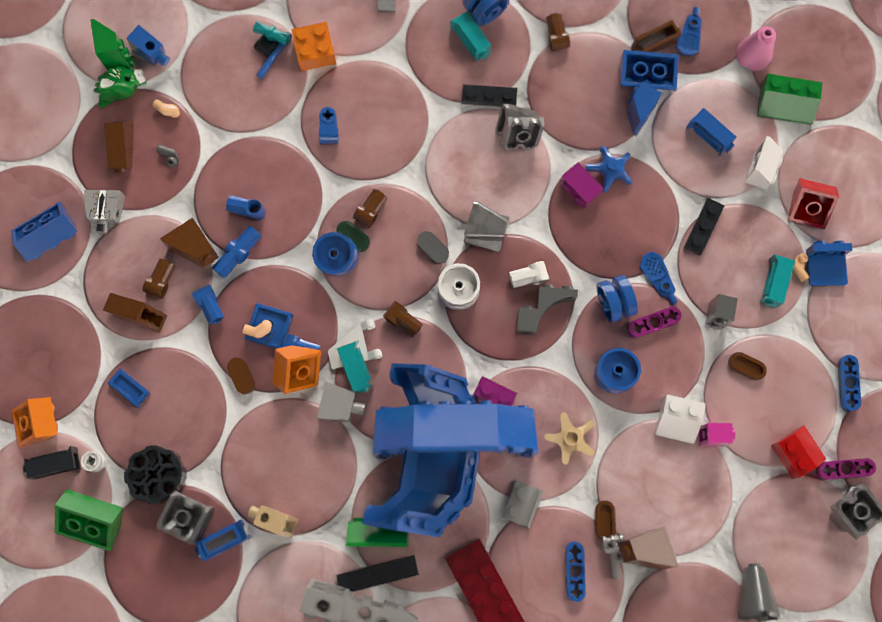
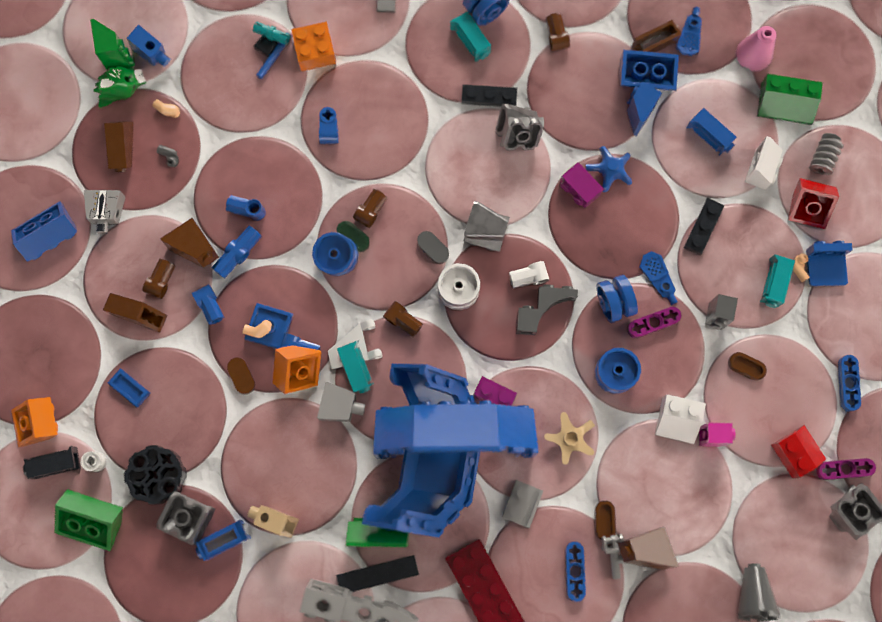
(826, 154): none -> light grey piece

